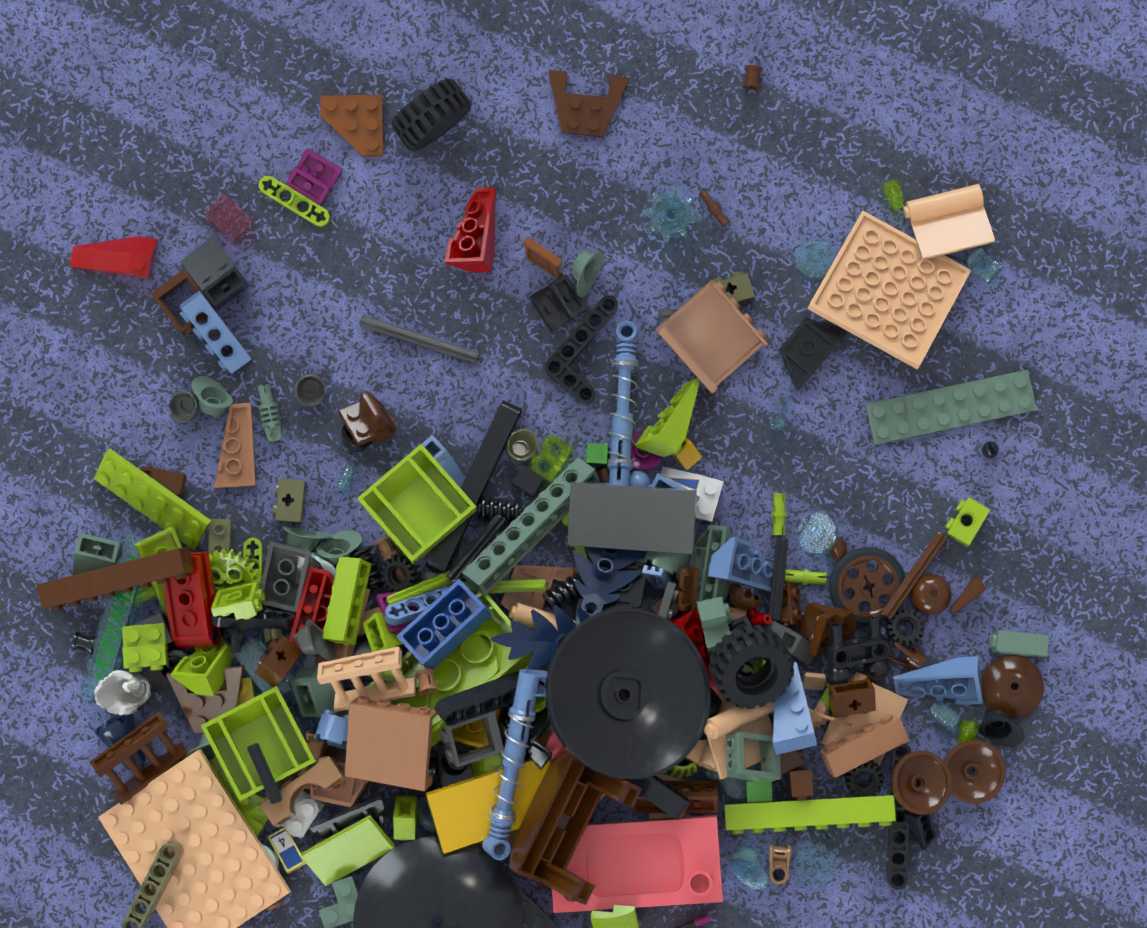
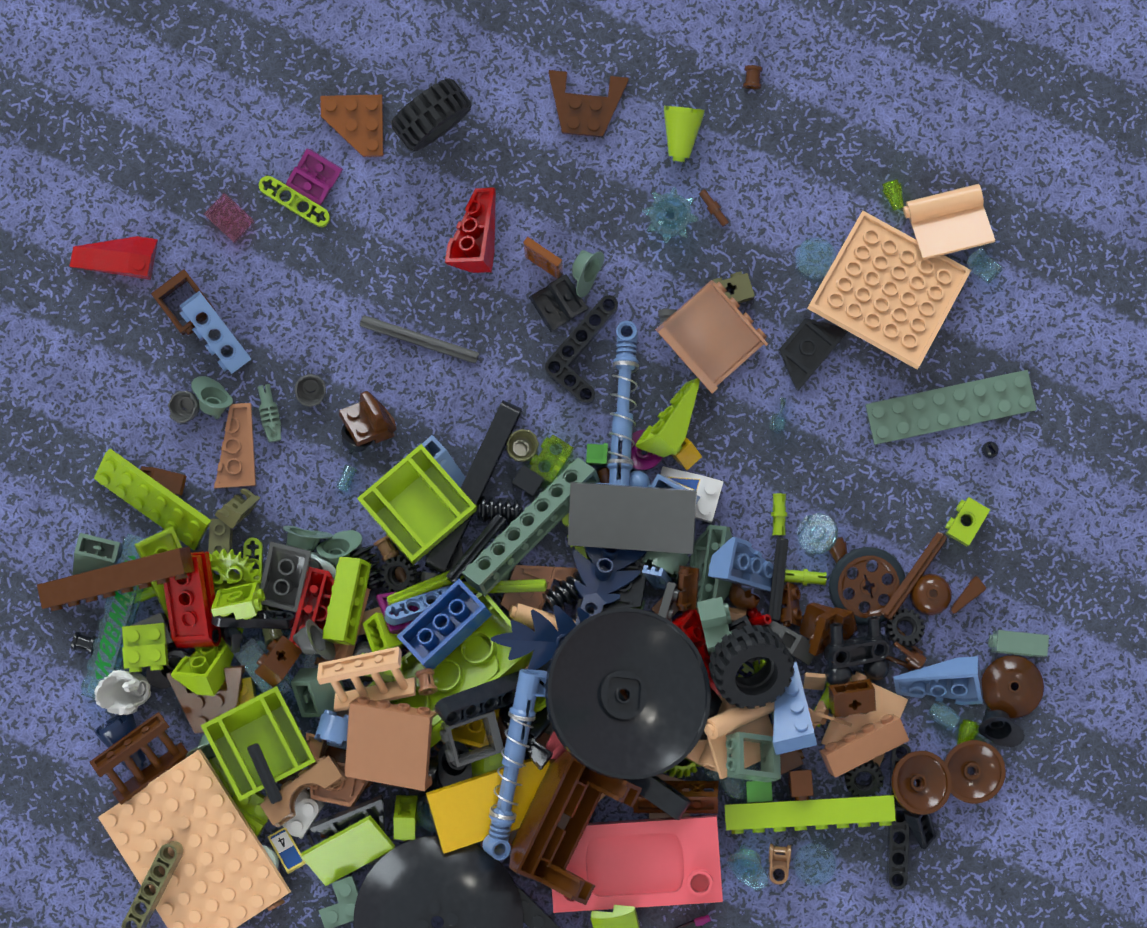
(215, 273): black slope -> none
(237, 508): none -> olive hinge
(294, 512): olive brick -> none
(681, 130): none -> lime cone

